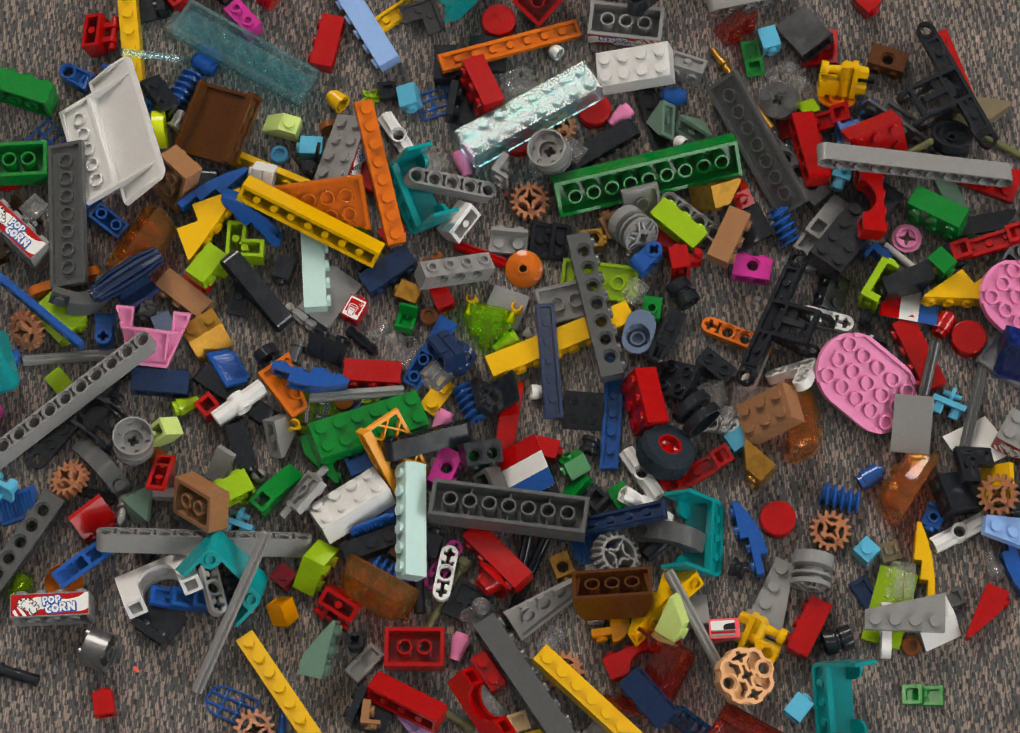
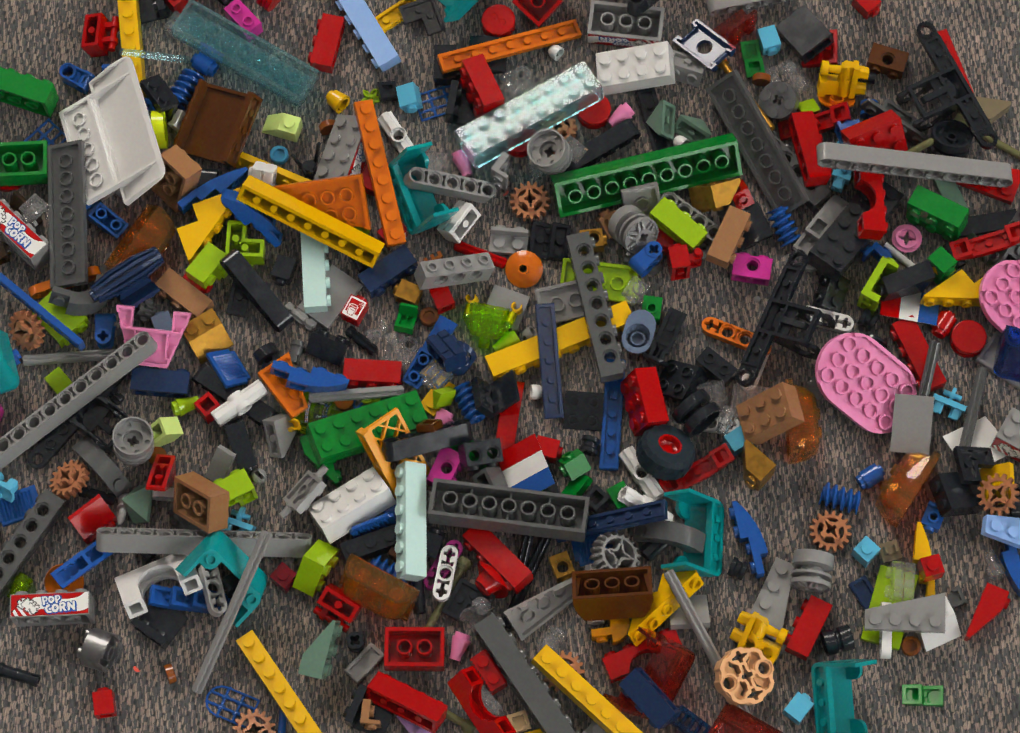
(170, 674): none -> dark orange tile
(274, 490): green slope -> none
(282, 611): light orange panel -> none
(307, 147): medium azure brick -> none
(358, 464): blue brick -> none
(429, 425): none -> reddish brown tile
(443, 397): none -> lime slope
(673, 619): yellowish green slope -> none
(674, 95): blue brick -> none
(681, 290): black wheel -> none
(703, 34): none -> piece
(723, 629): slope -> none
(761, 79): none -> dark orange tile
(777, 519): red head -> none
(801, 372): white beam -> none
(931, 568): none -> red brick
(947, 537): white piece -> none

